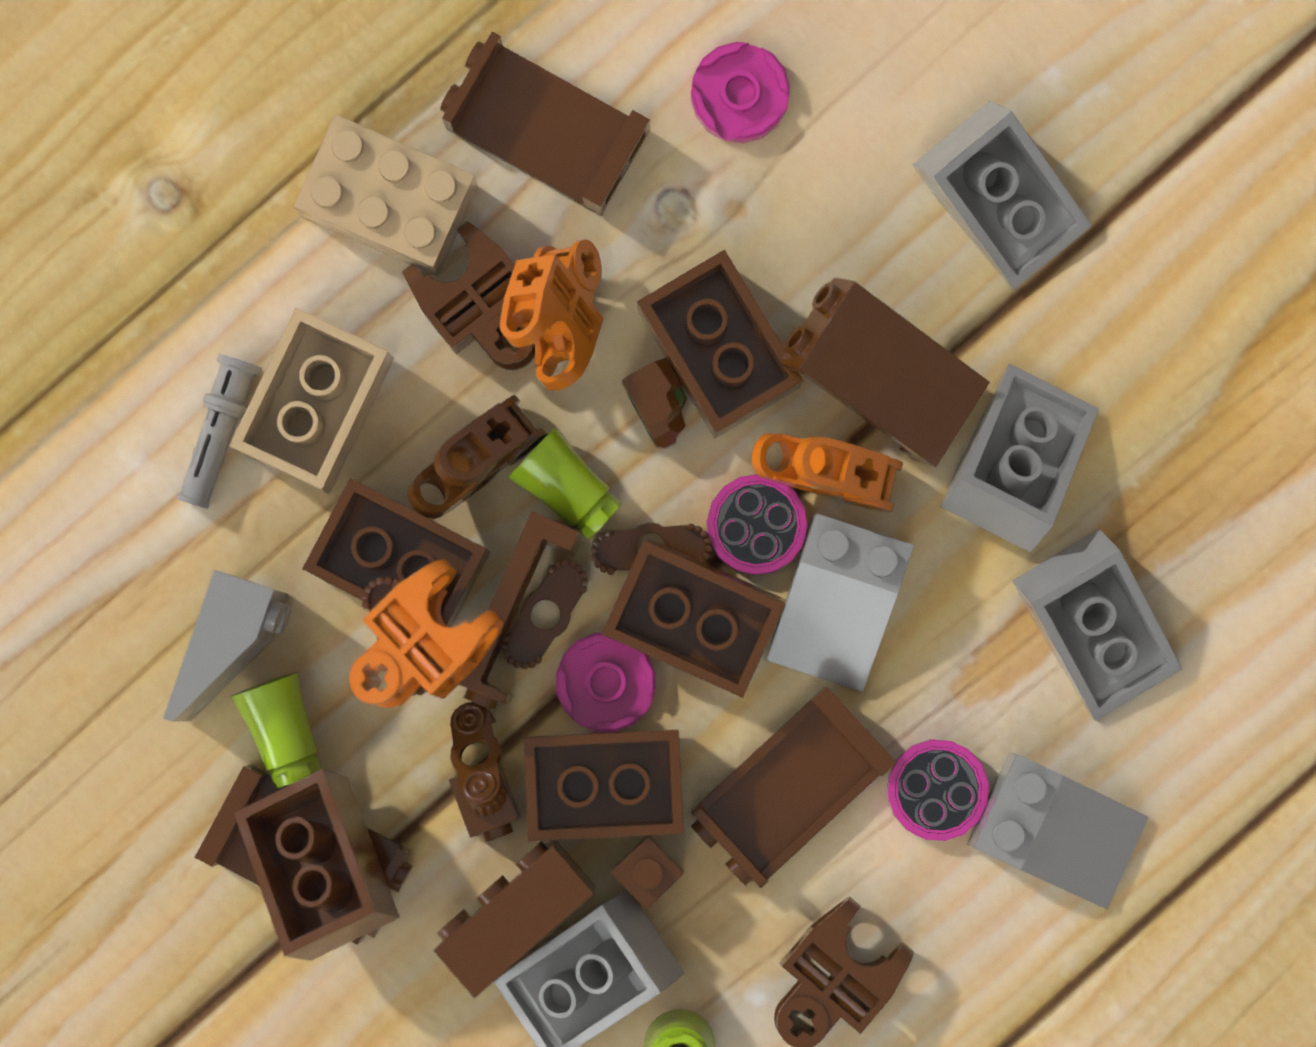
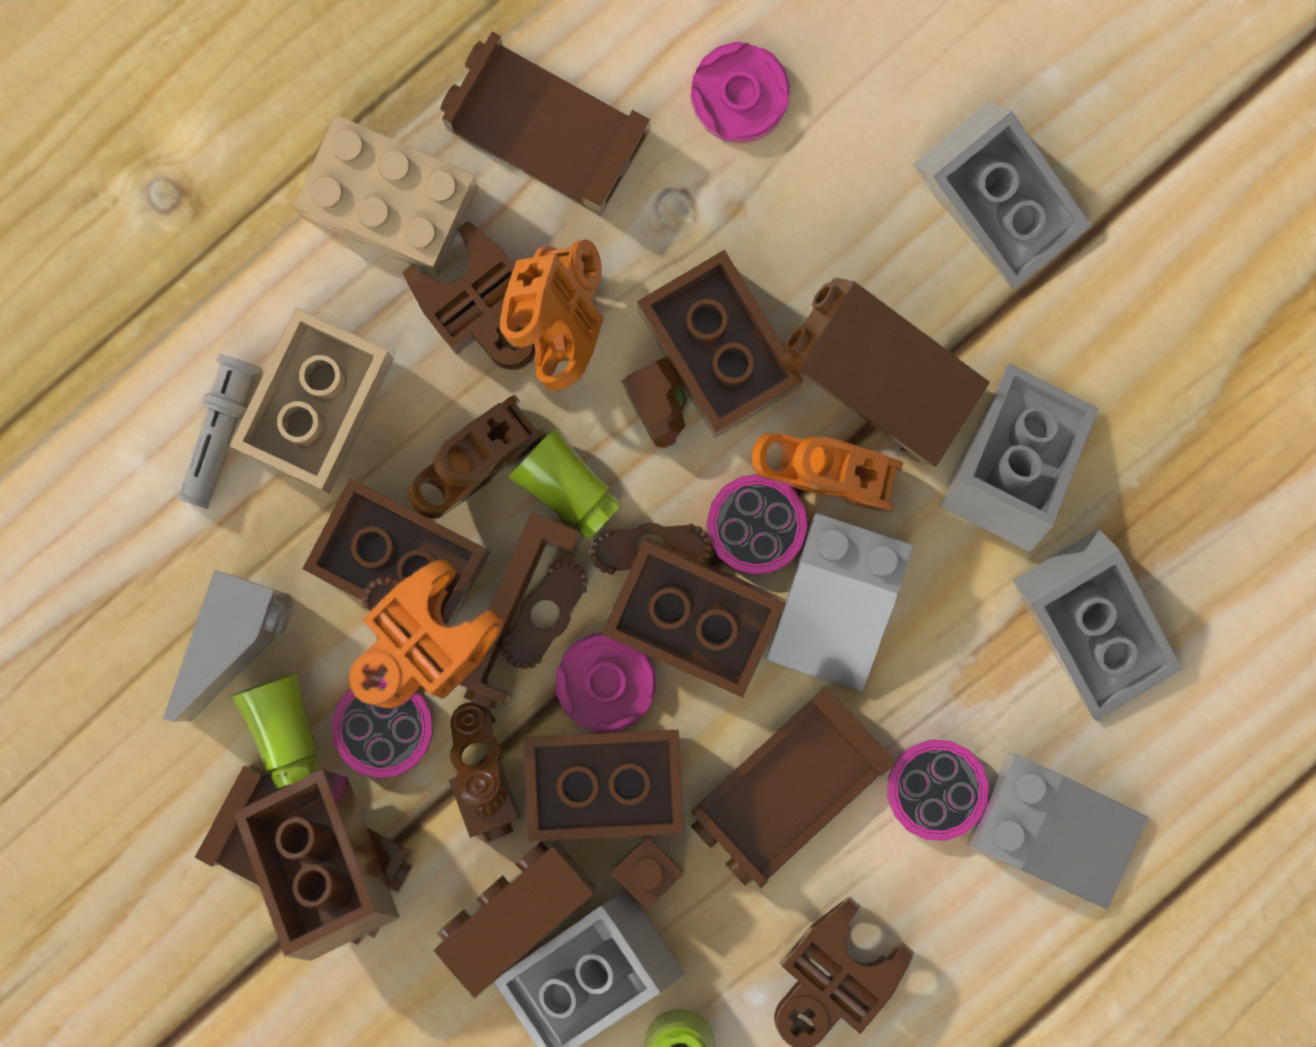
(382, 739): none -> tile

